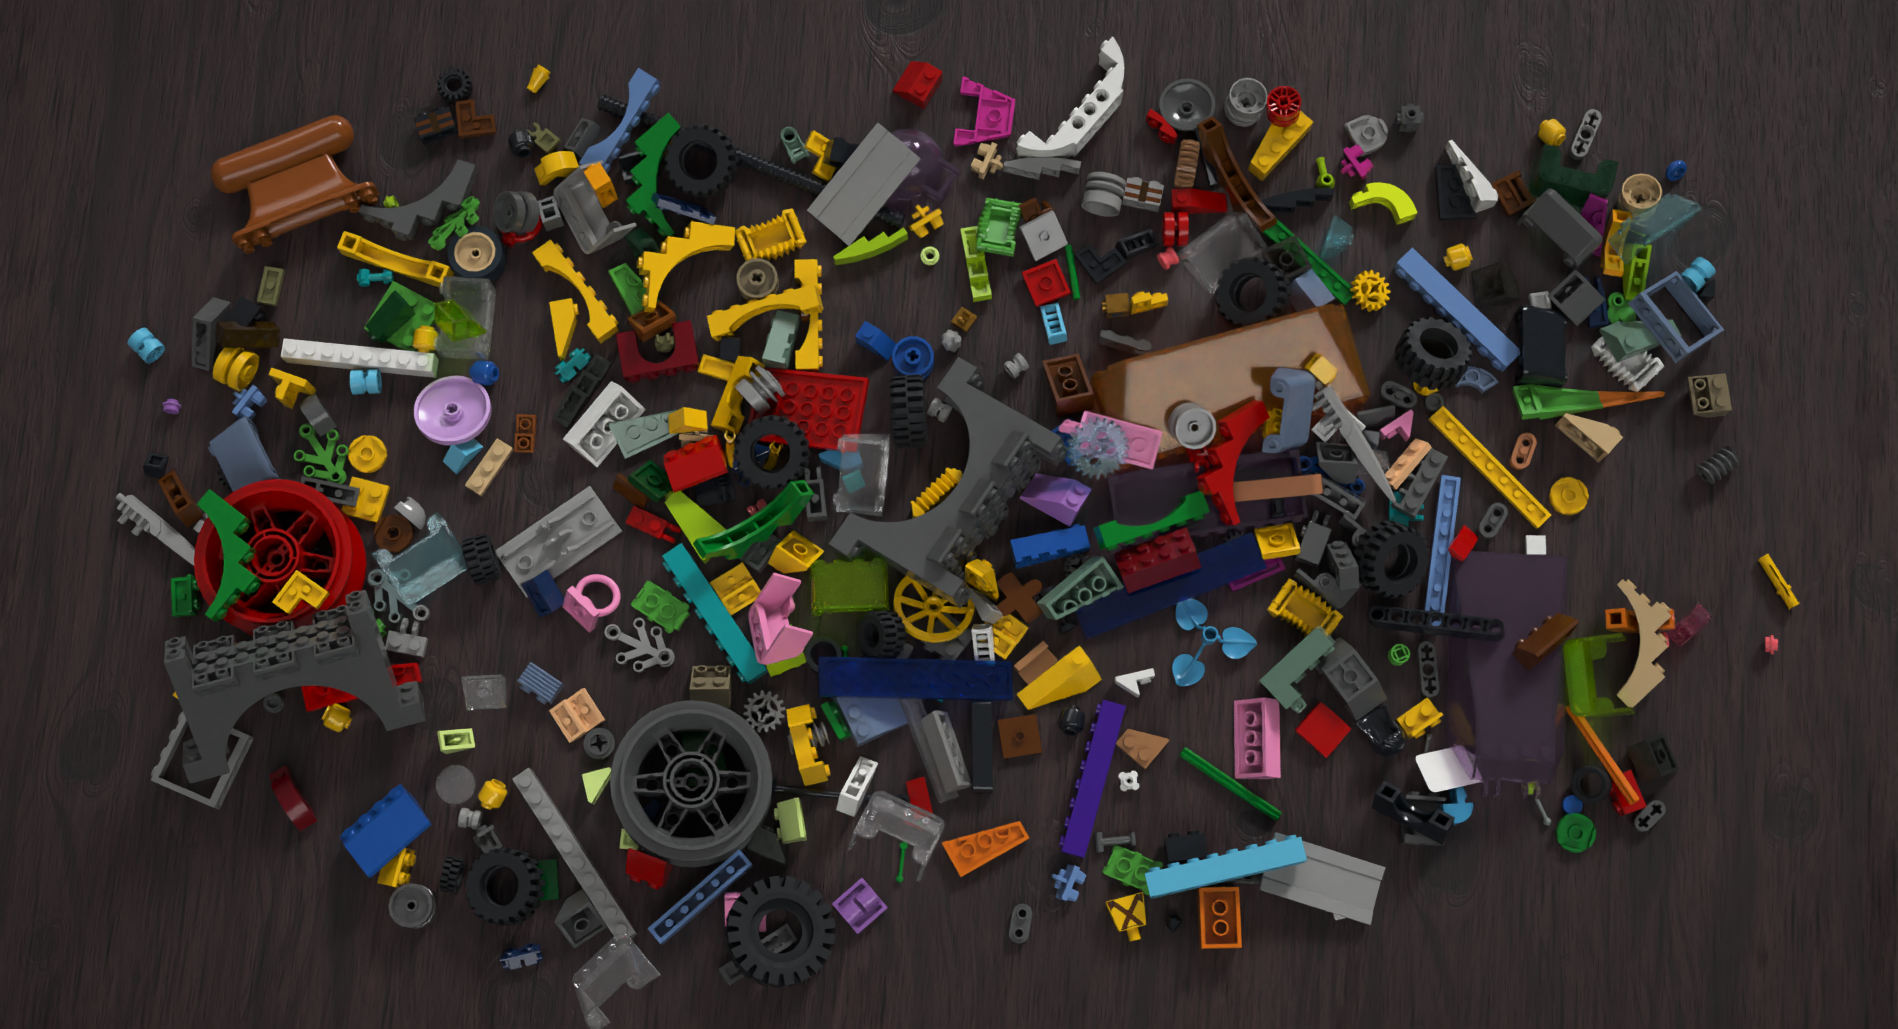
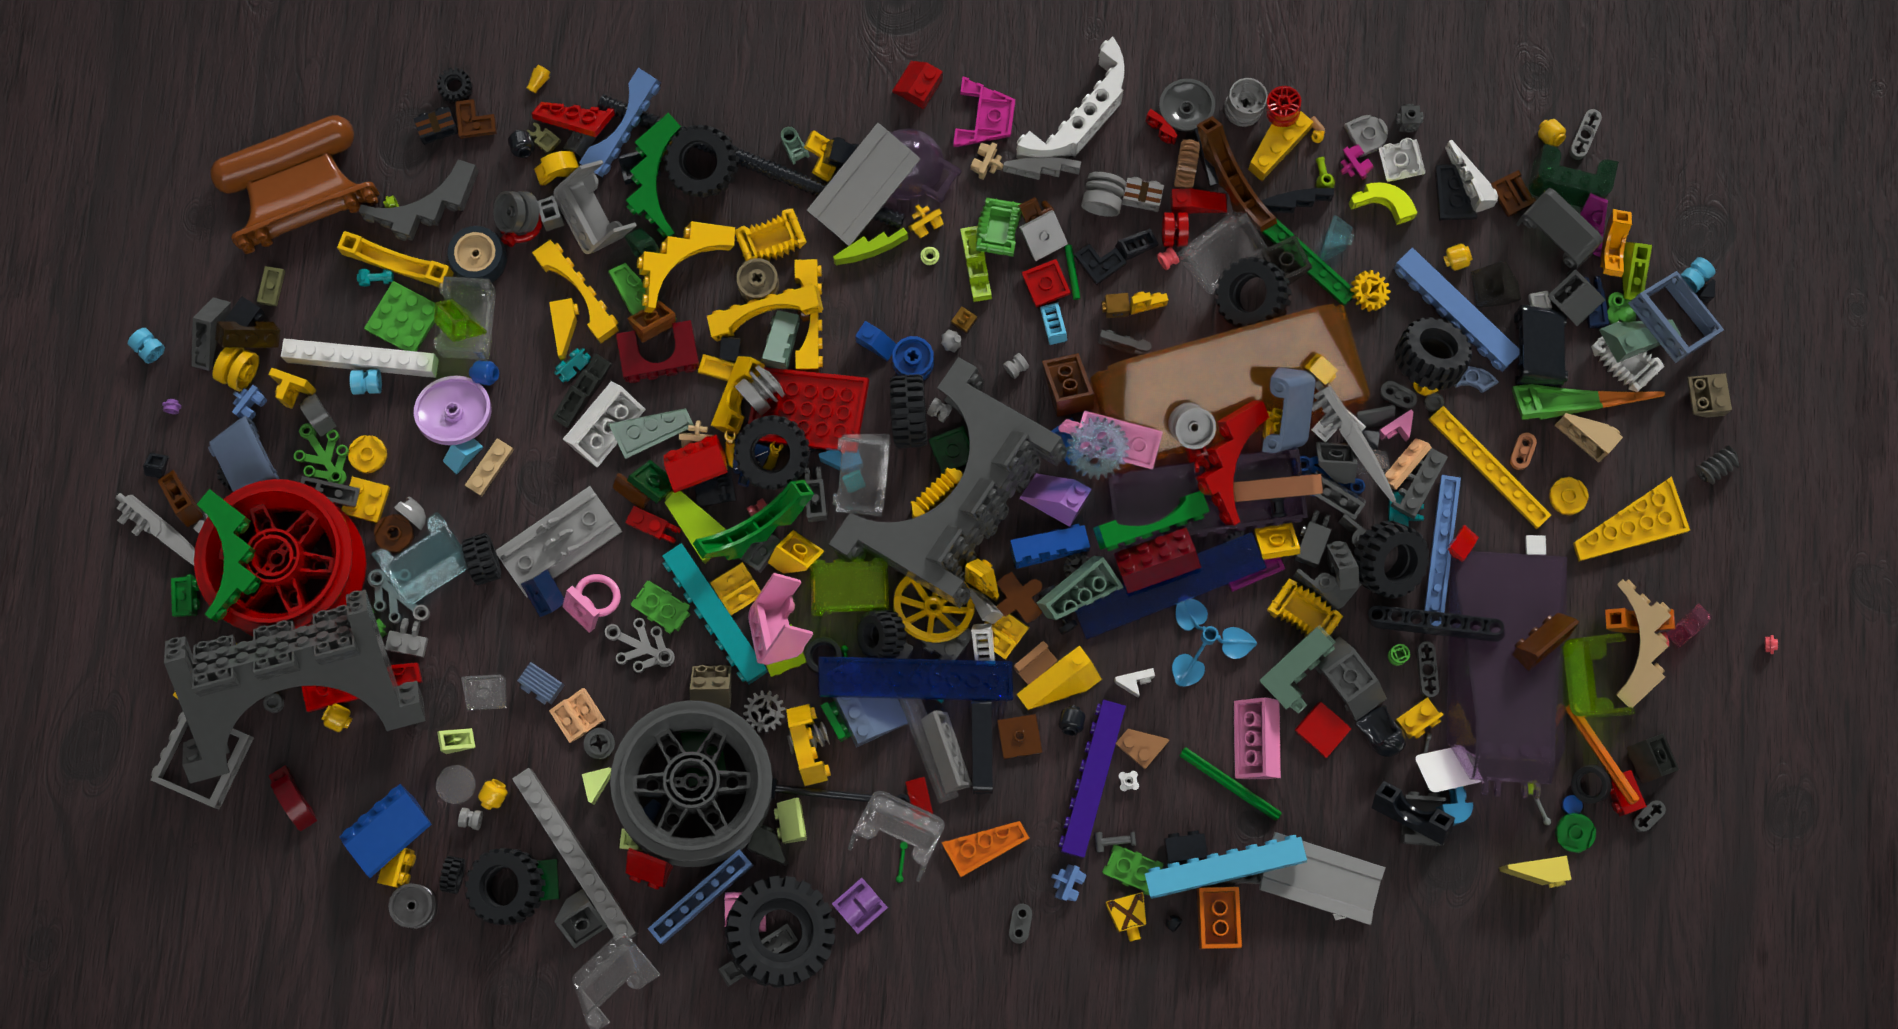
(300, 588): yellow plate -> none
(389, 318): dark green slope -> none
(424, 339): yellow head -> none
(455, 220): bright green plant -> none
(486, 839): dark grey bracket -> none
(512, 957): dark blue hinge -> none
(525, 433): dark orange slope -> none
(574, 118): none -> red wing
(600, 184): light orange slope -> none
(664, 343): olive plate -> none
(683, 208): dark blue wing -> none
(687, 420): yellow slope -> none
(856, 786): white slope -> none
(951, 449): none -> dark green plate
(1309, 292): sand blue slope -> none
(1318, 130): none -> arm
(1402, 160): none -> white slope
(1492, 521): dark grey plate -> none
(1543, 872): none -> light yellow slope
(1640, 189): tan wheel -> none
(1644, 521): none -> yellow wing
(1668, 215): clear light blue windscreen -> none
(1676, 170): blue piece -> none
(1778, 581): yellow pin -> none

